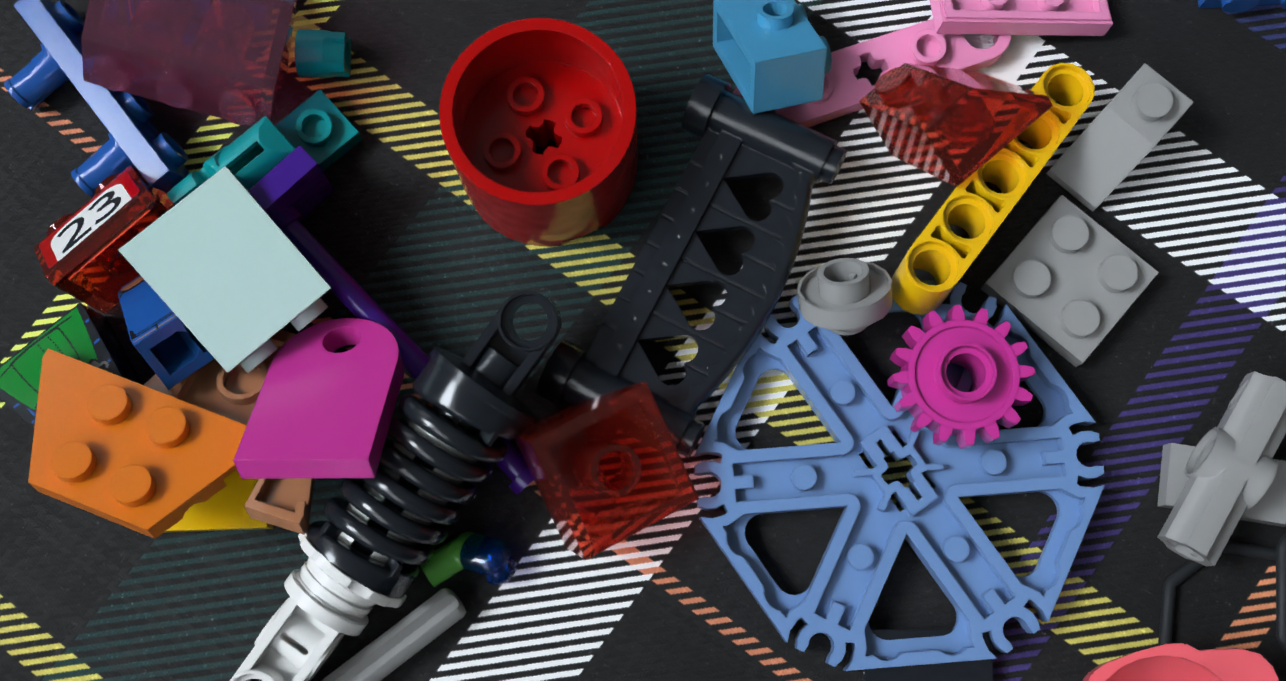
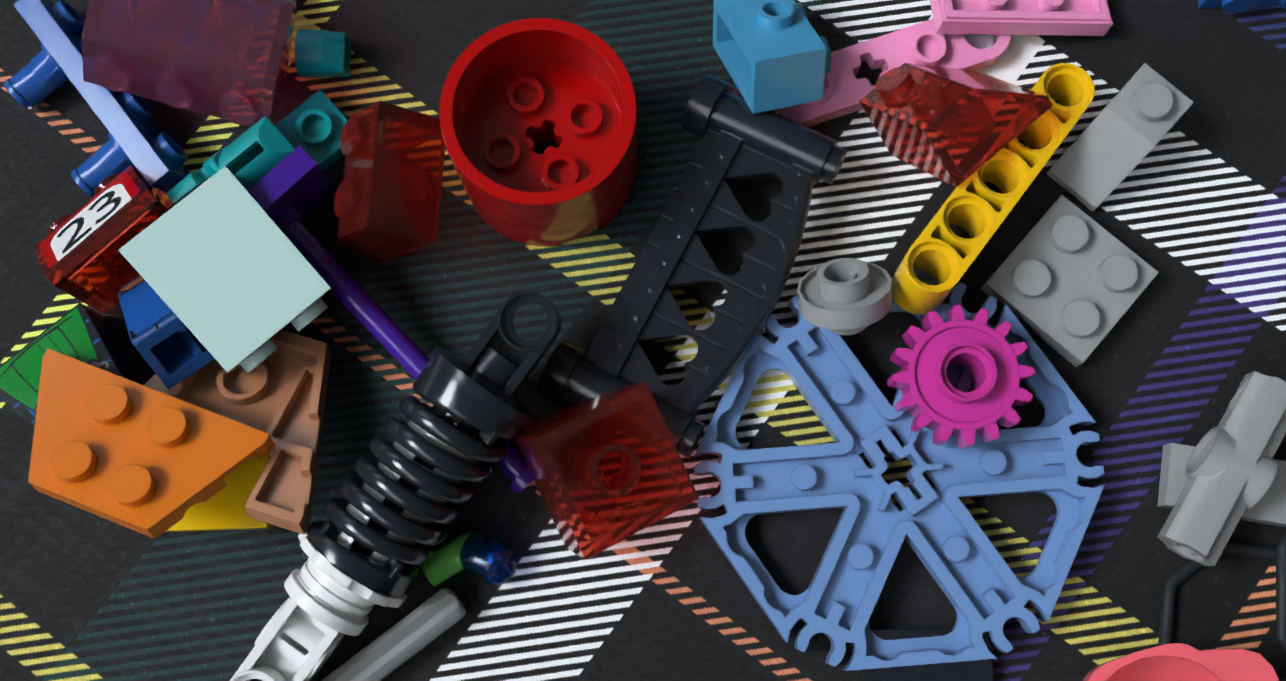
(324, 408): dark pink tile -> none
(390, 182): none -> clear red slope

